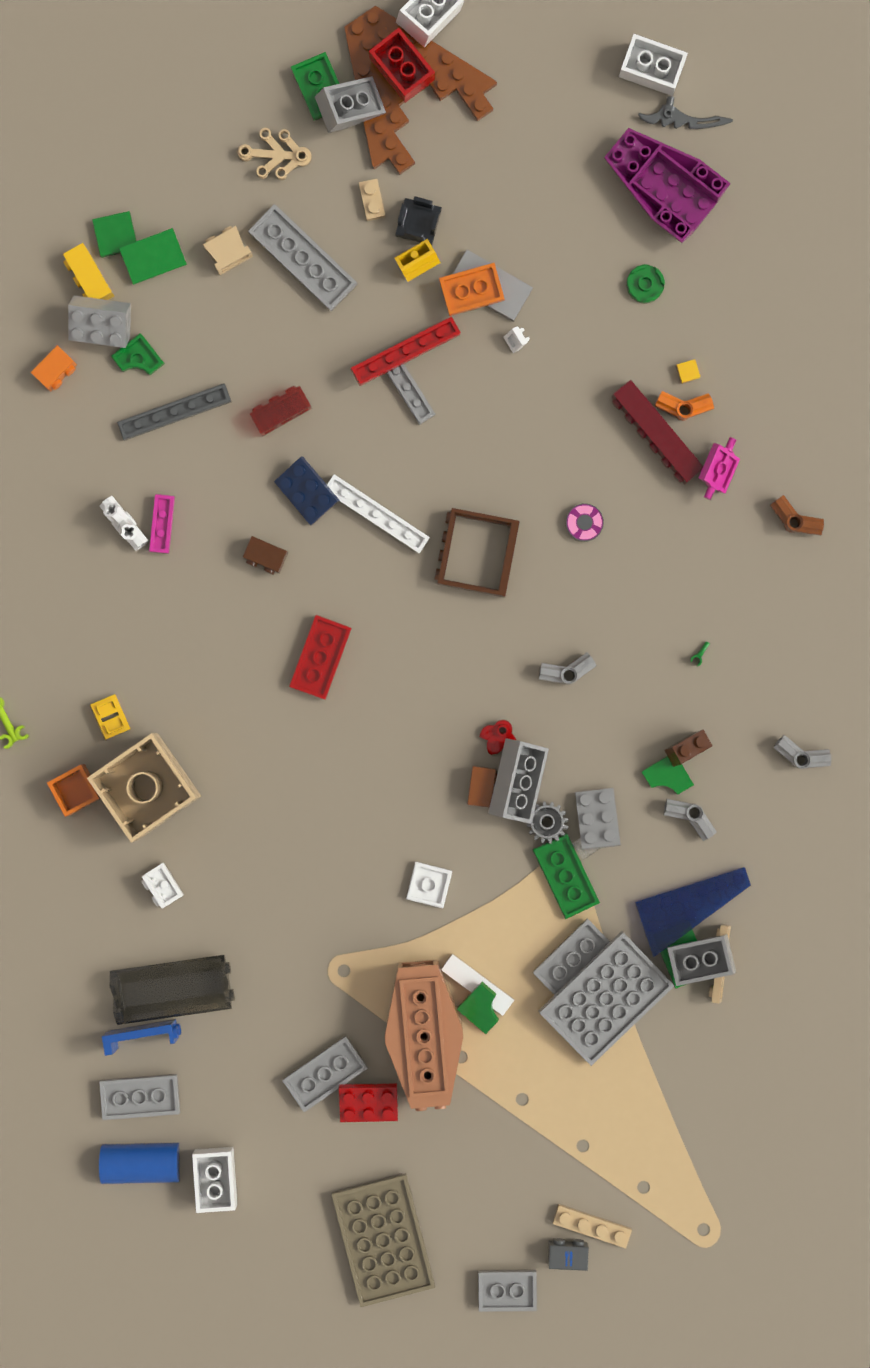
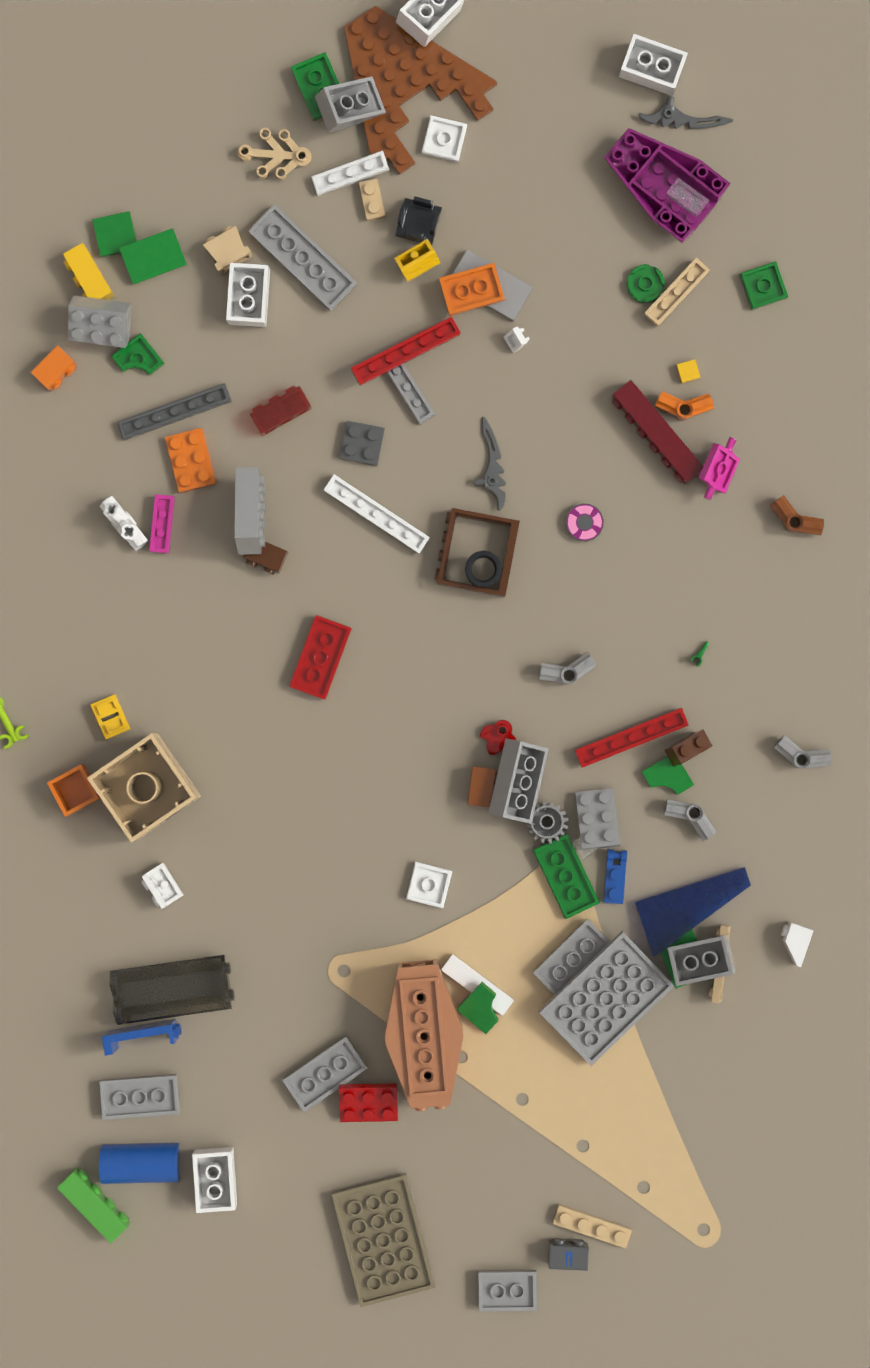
(94, 1205): none -> bright green brick
(190, 460): none -> orange plate
(248, 295): none -> white brick
(249, 510): none -> light grey brick
(306, 490): dark blue plate -> none
(350, 173): none -> white tile
(362, 443): none -> dark grey plate
(402, 65): red brick -> none
(444, 138): none -> white tile
(491, 479): none -> dark grey piece
(497, 565): none -> black tyre
(615, 877): none -> blue plate
(631, 737): none -> red plate
(677, 292): none -> tan plate
(687, 197): none -> clear plate
(763, 285): none -> green tile
(796, 940): none -> white slope

